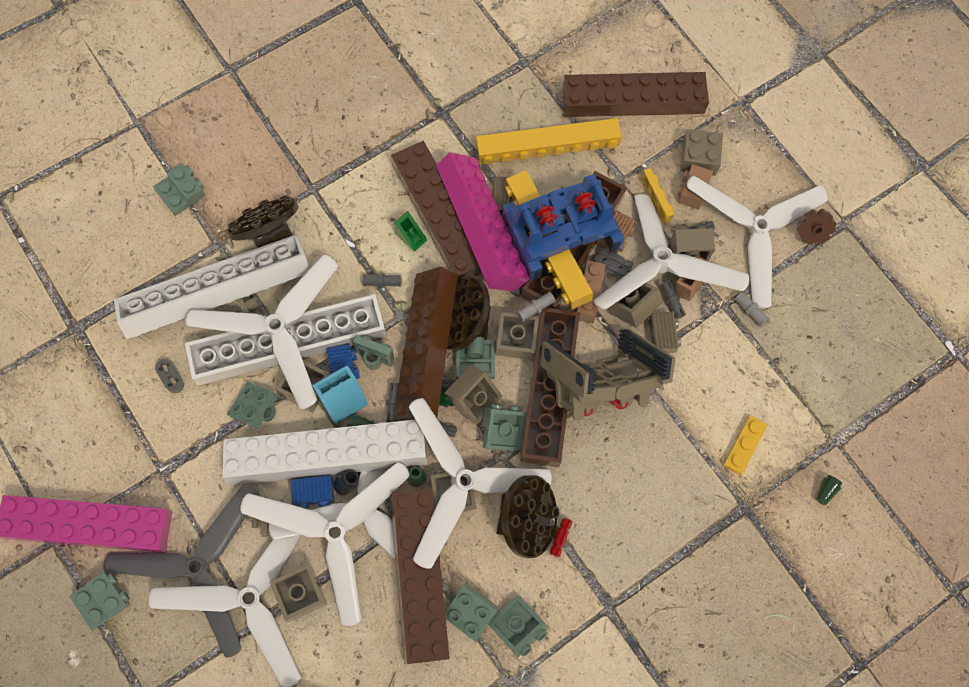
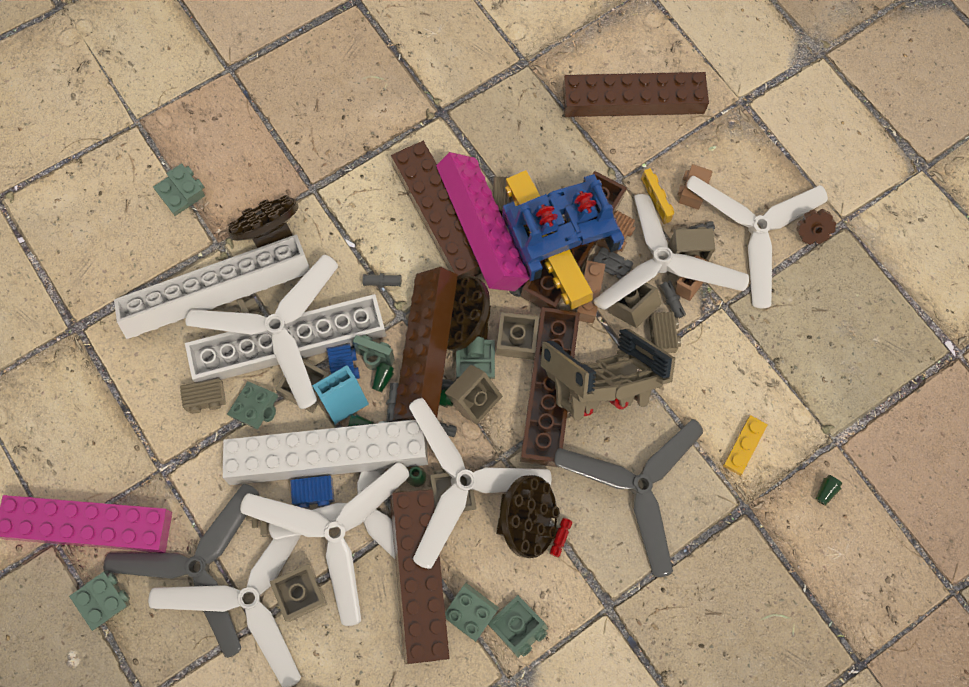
(173, 373): dark grey beam -> none
(203, 395): none -> dark tan brick
(346, 482): black brick -> none
(382, 377): none -> dark green cone
(409, 231): green slope -> none
(504, 427): sand green plate -> none
(535, 306): light grey pin -> none
(548, 141): yellow brick -> none
(645, 504): none -> dark grey piece
(701, 149): dark tan brick -> none
(751, 309): light grey pin -> none

